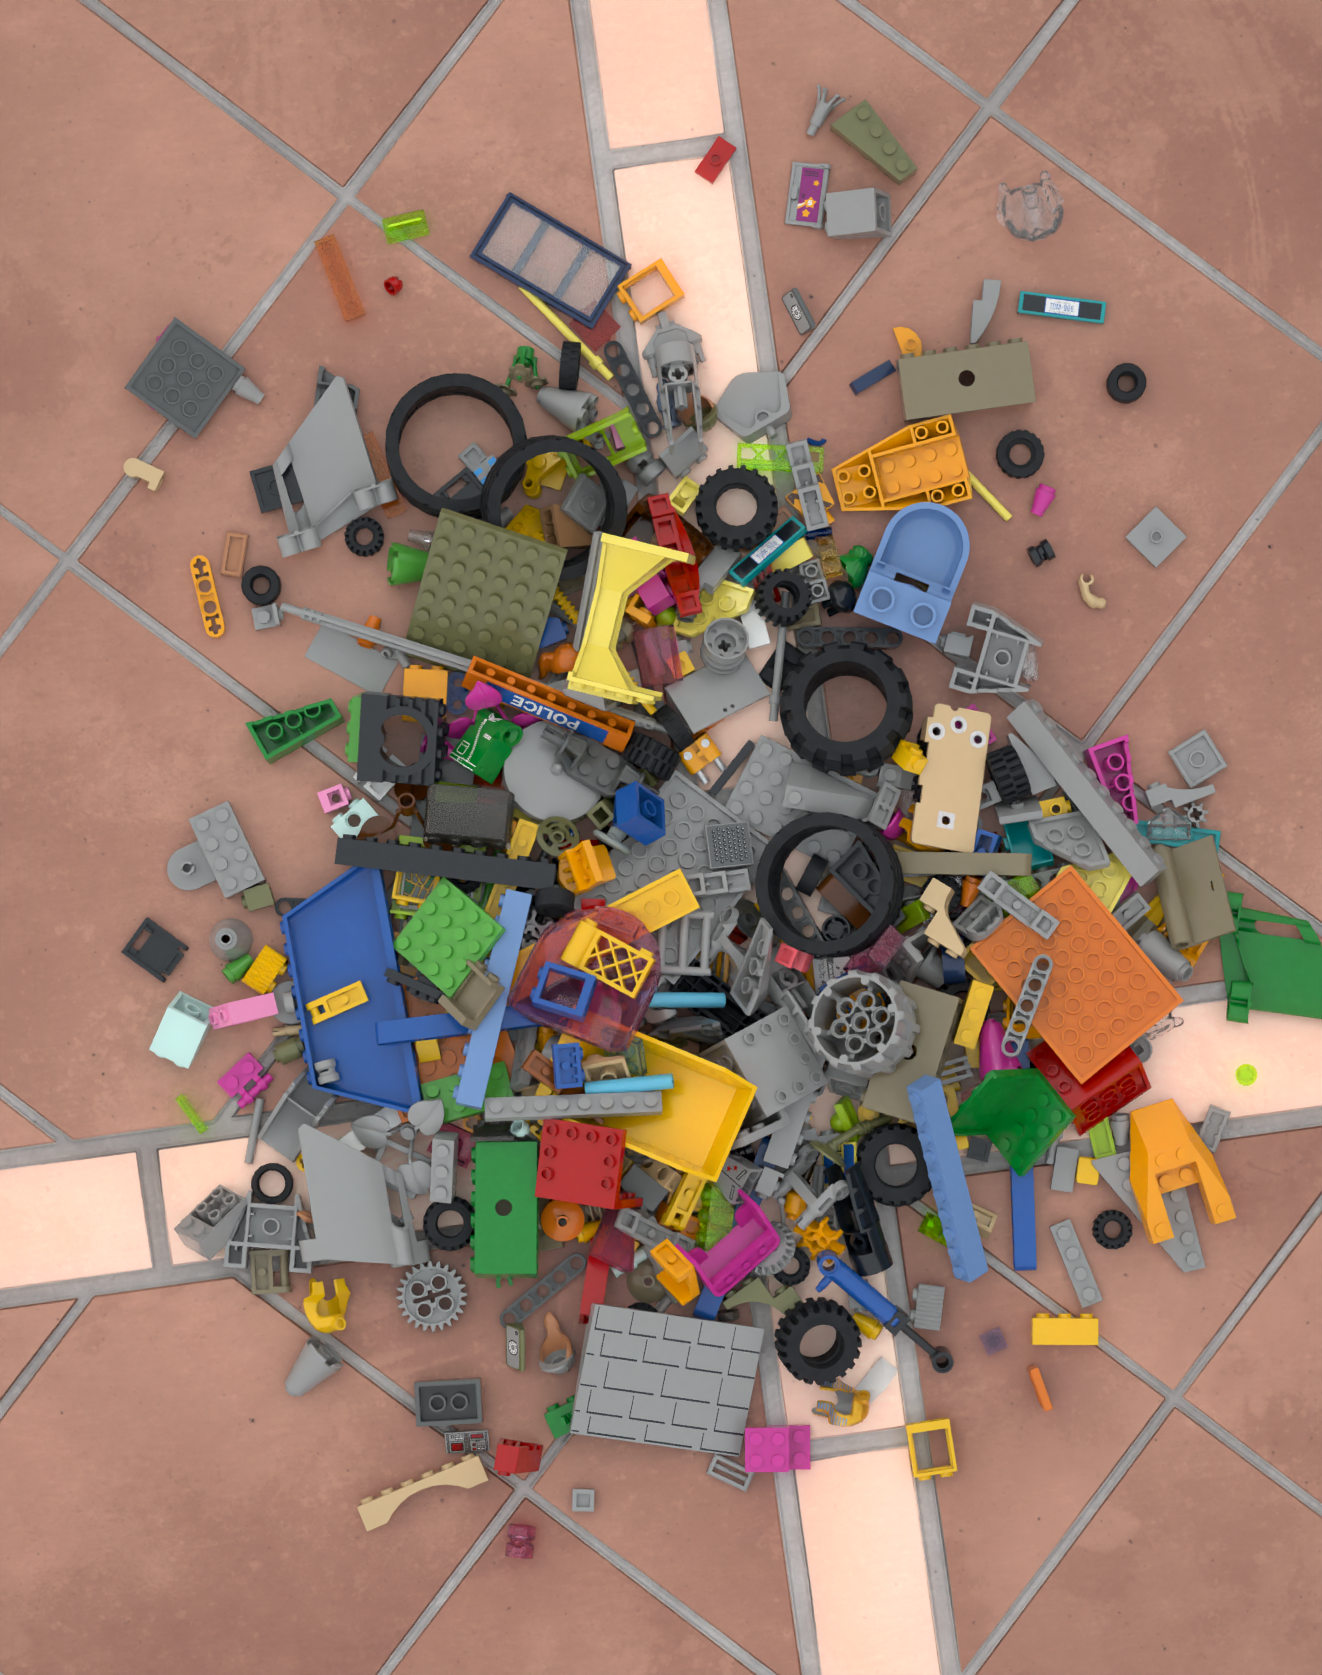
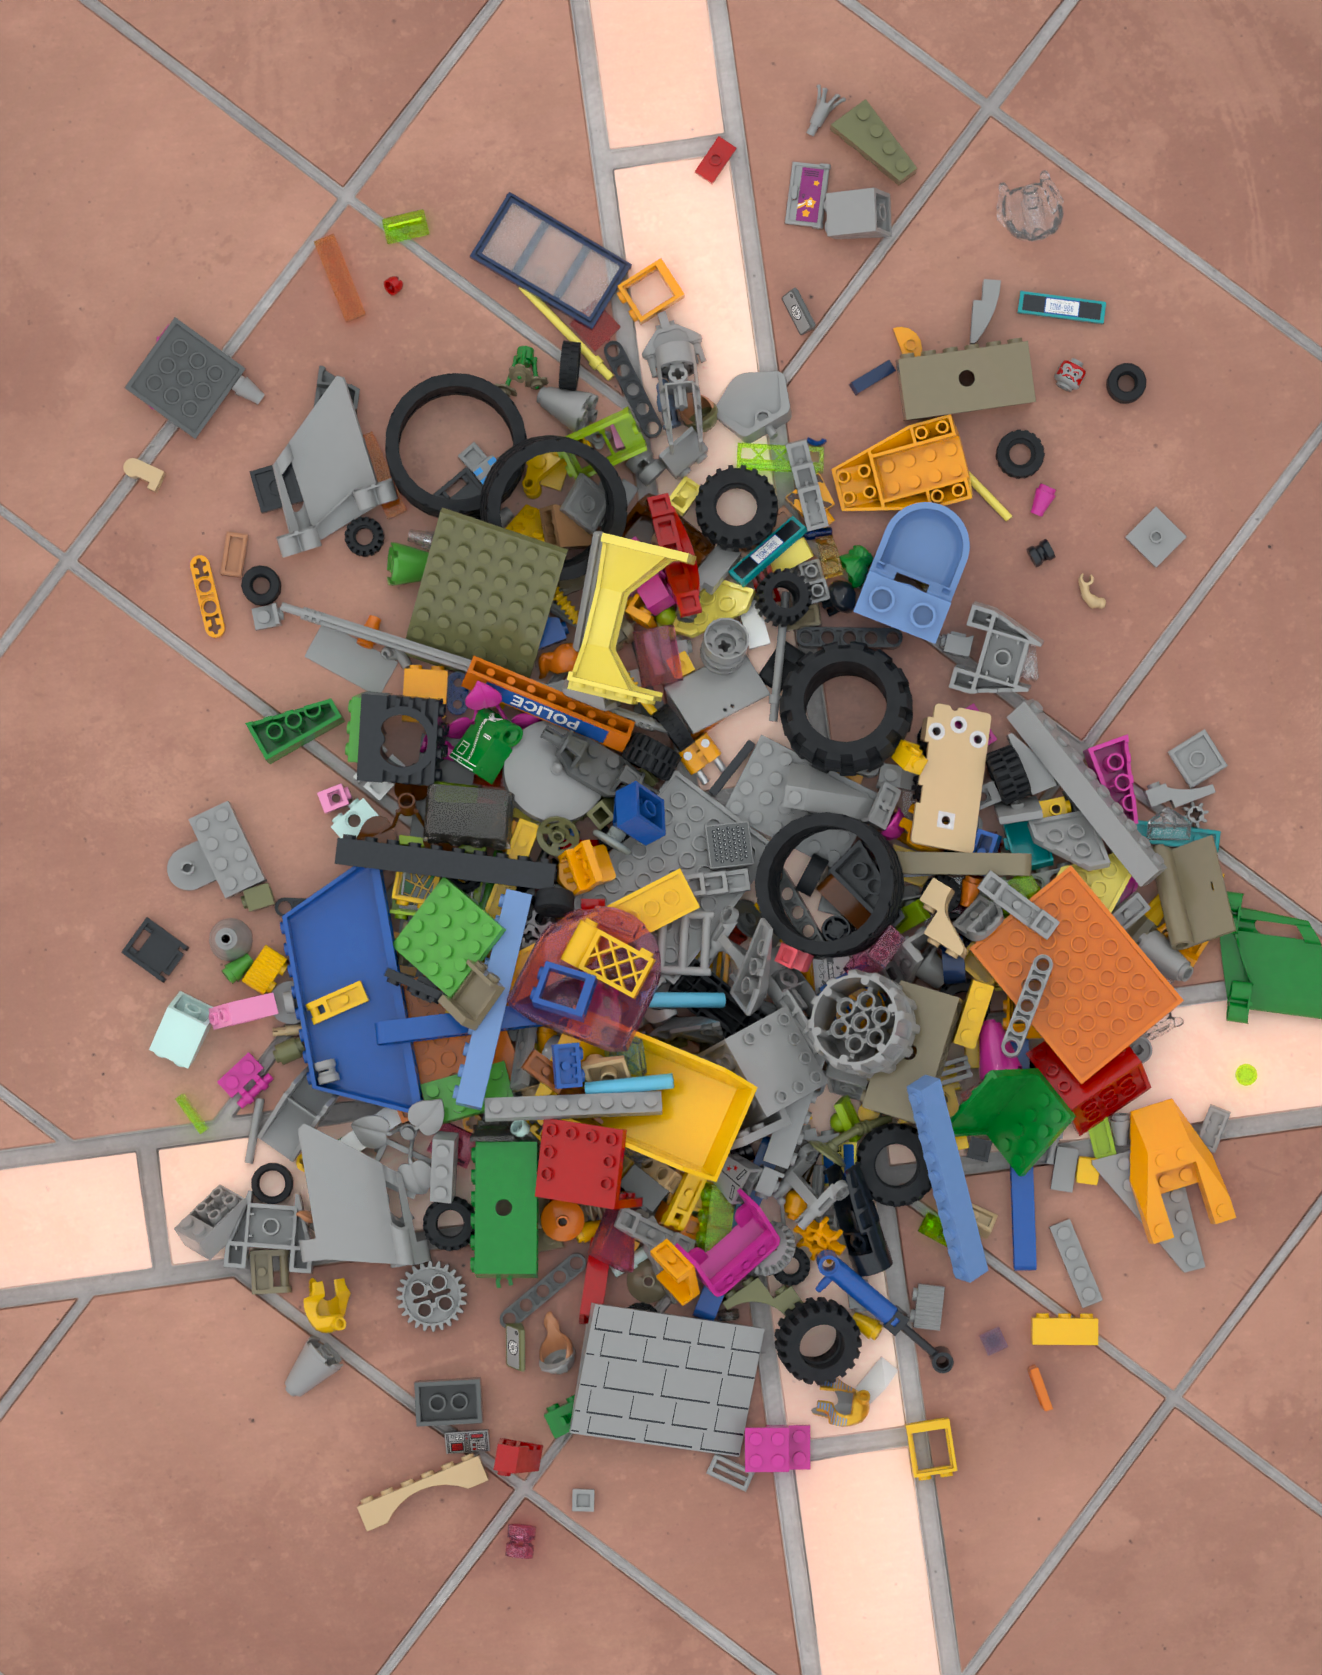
(428, 1050): yellow slope -> none
(1070, 375): none -> light grey head
(1124, 1236): black tyre -> none

